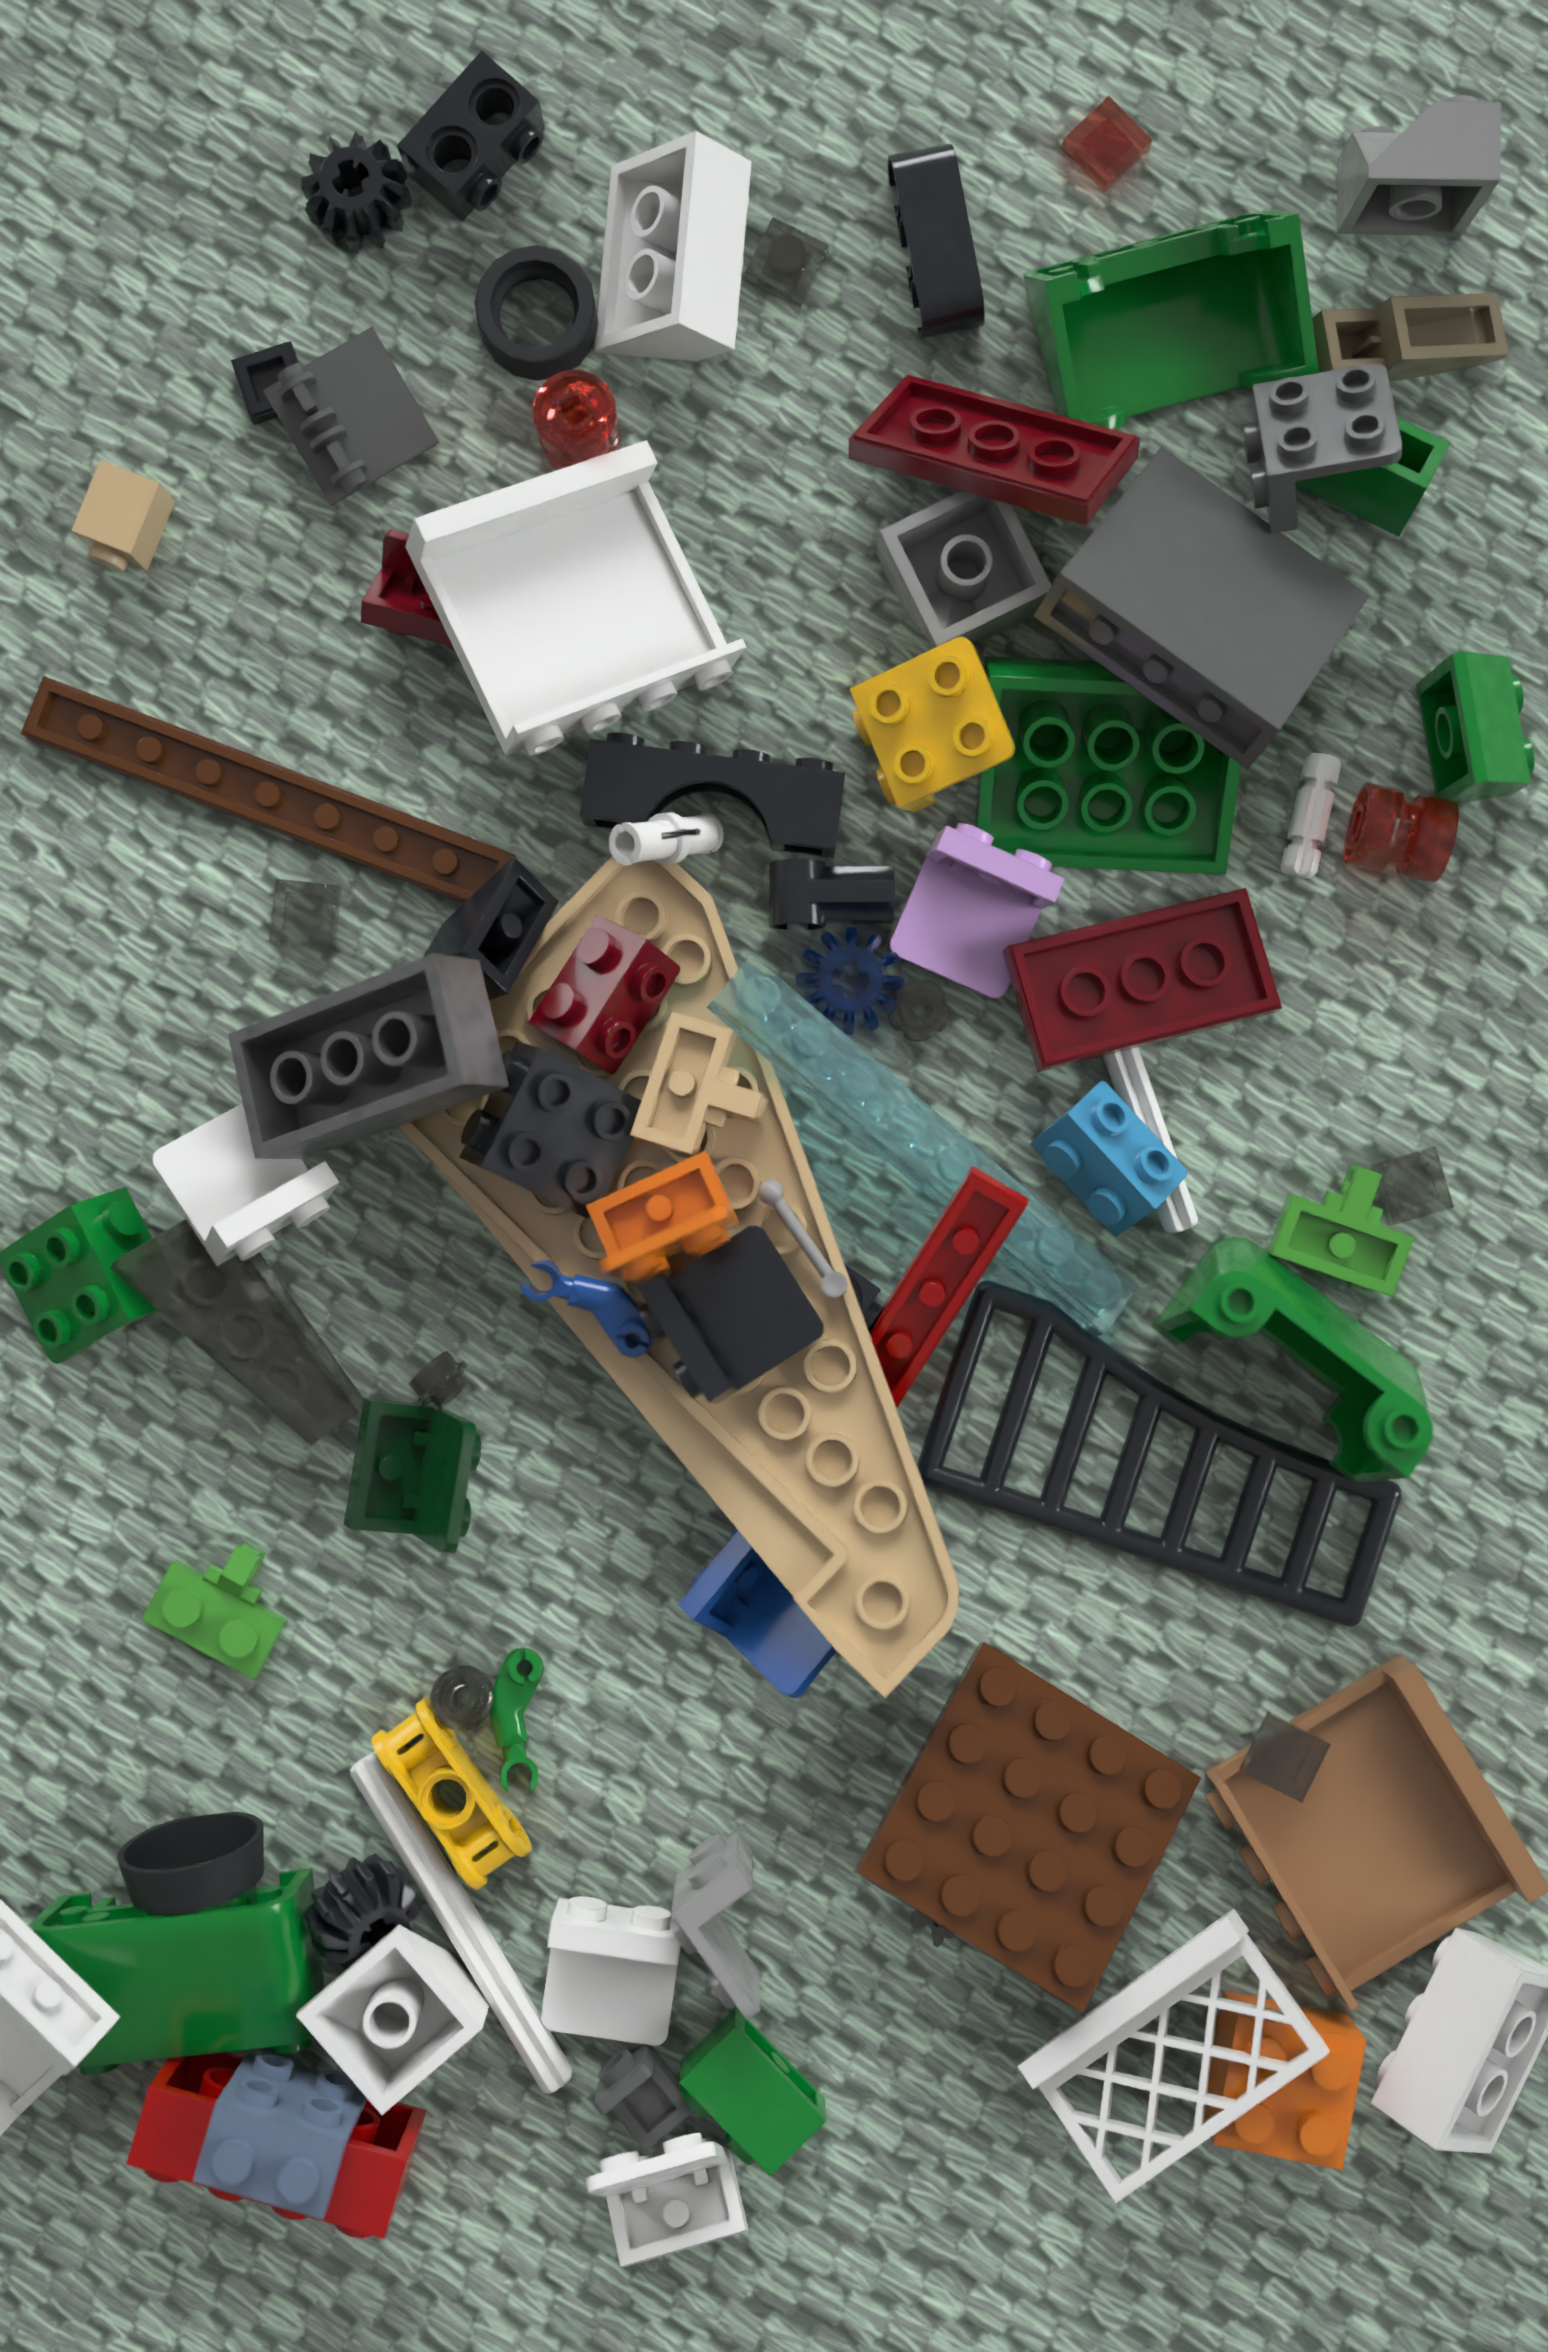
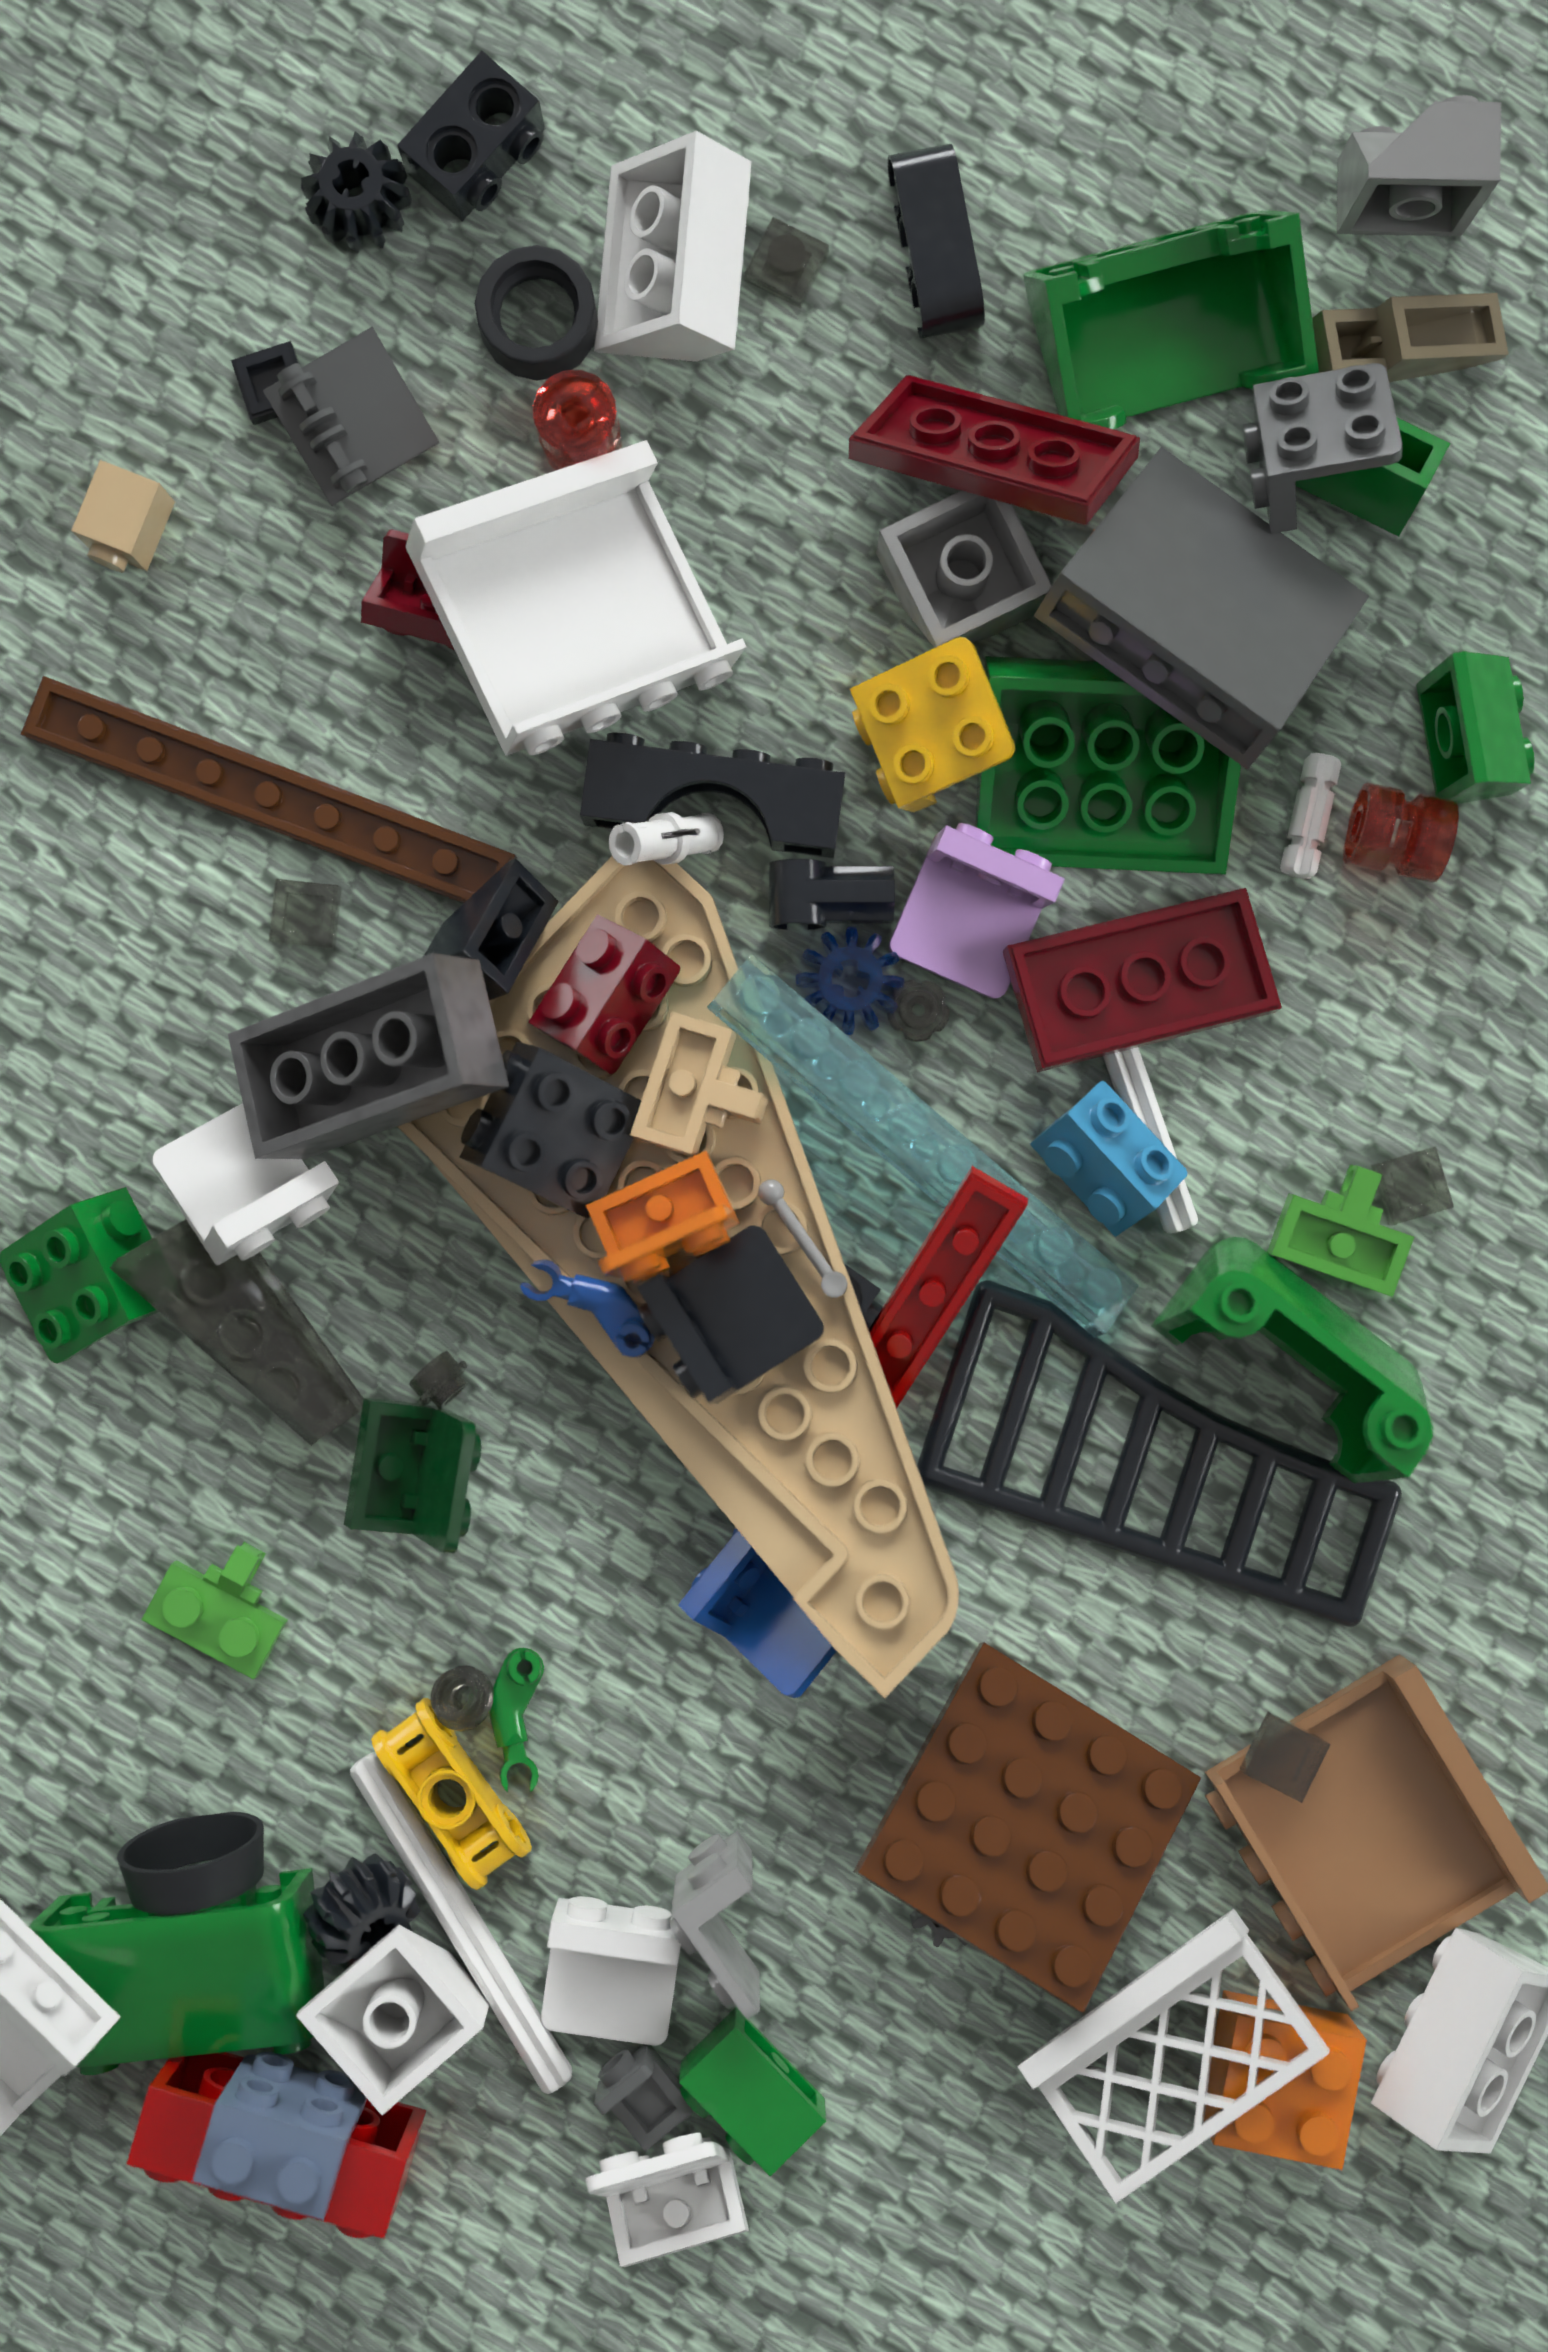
(1106, 143): clear red tile -> none

